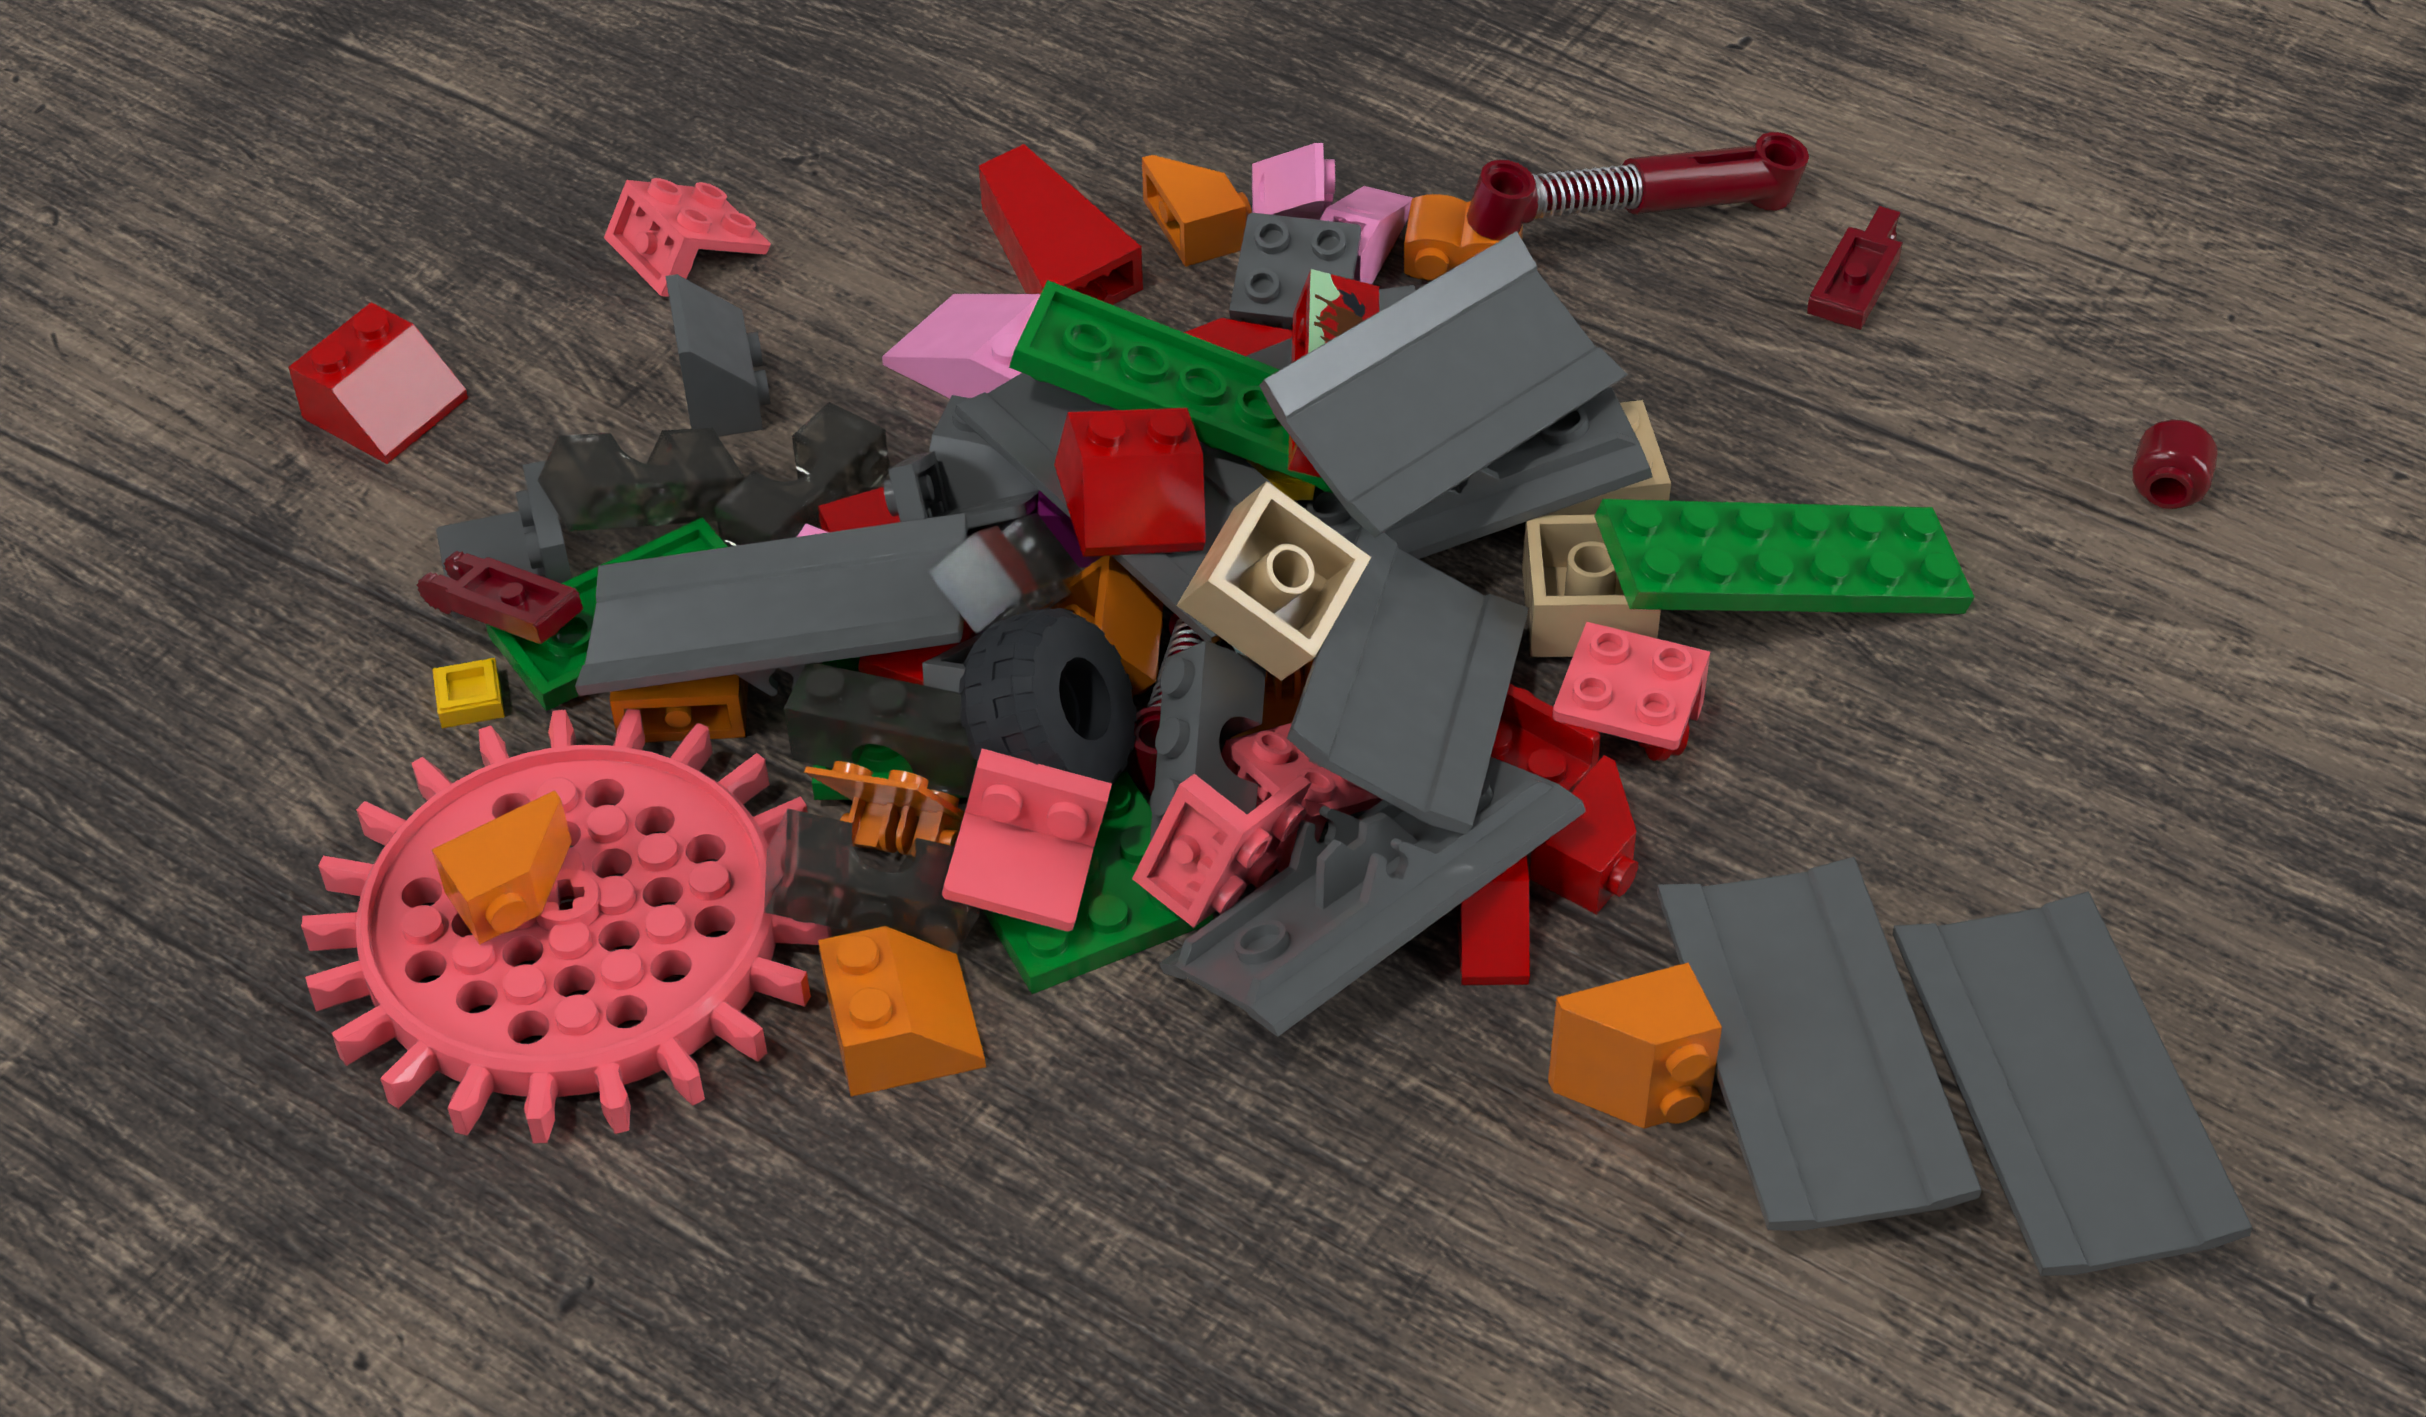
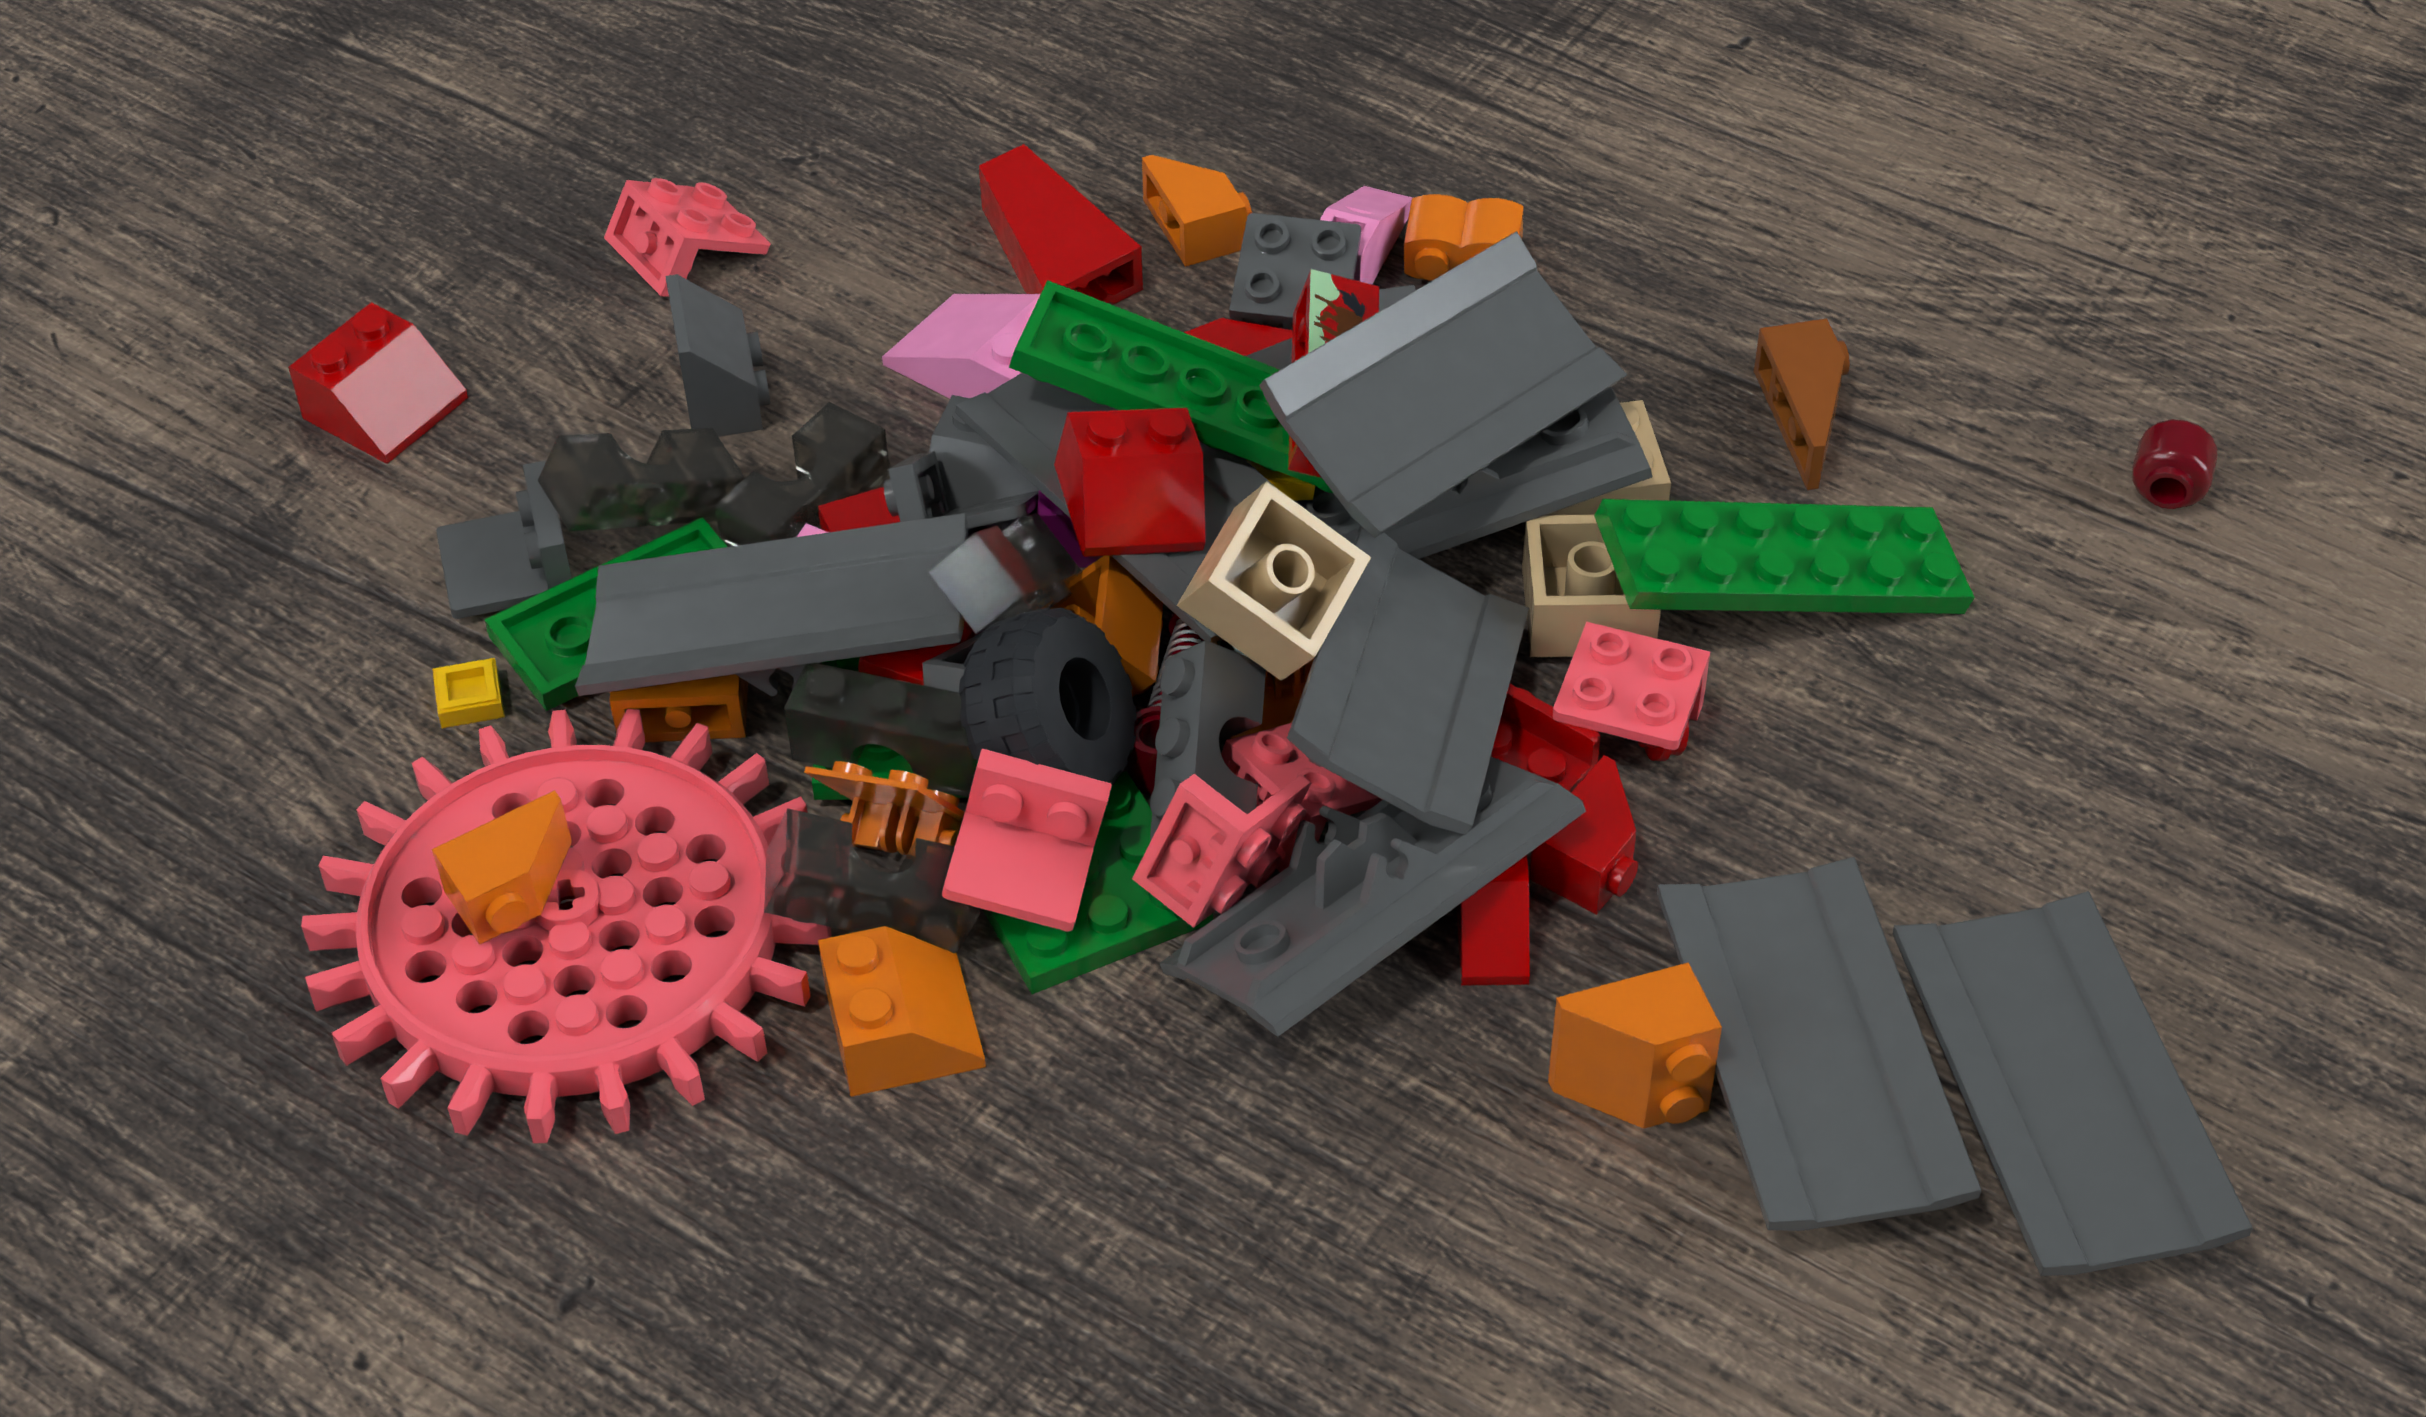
(501, 596): dark red hinge -> none
(1294, 183): bright pink slope -> none
(1648, 184): dark red piece -> none
(1801, 380): none -> dark orange slope
(1858, 271): dark red hinge -> none

